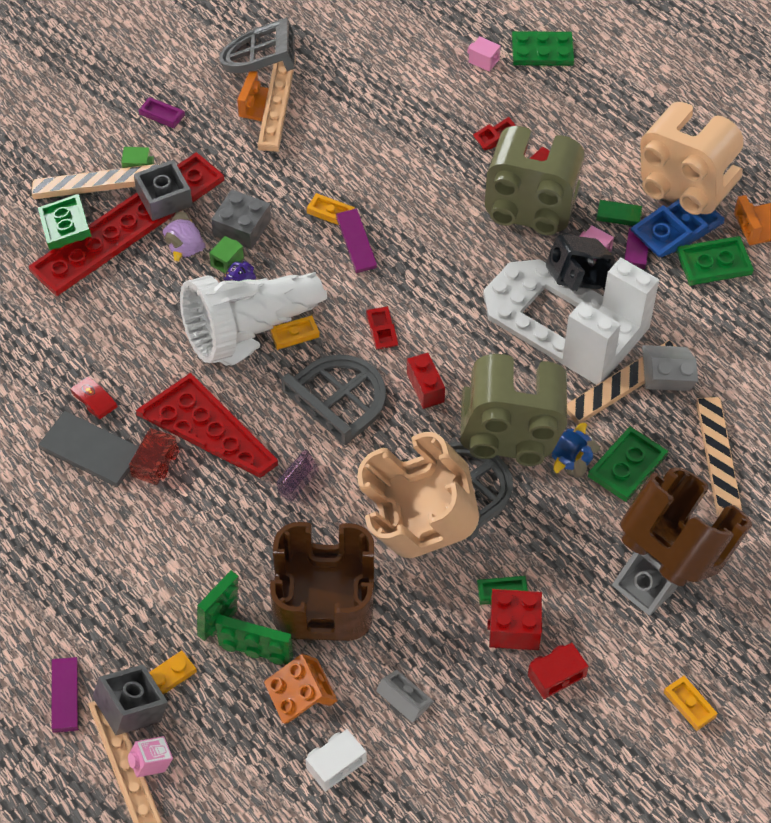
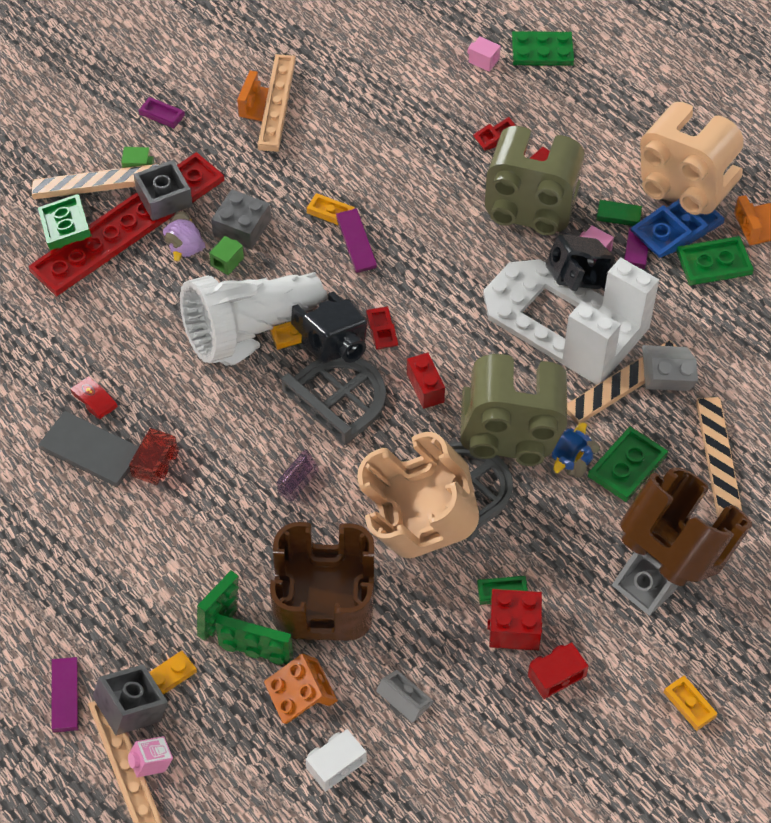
(201, 419): red wing -> none
(240, 271): dark purple head -> none
(284, 48): dark grey window -> none
(332, 329): none -> black piece

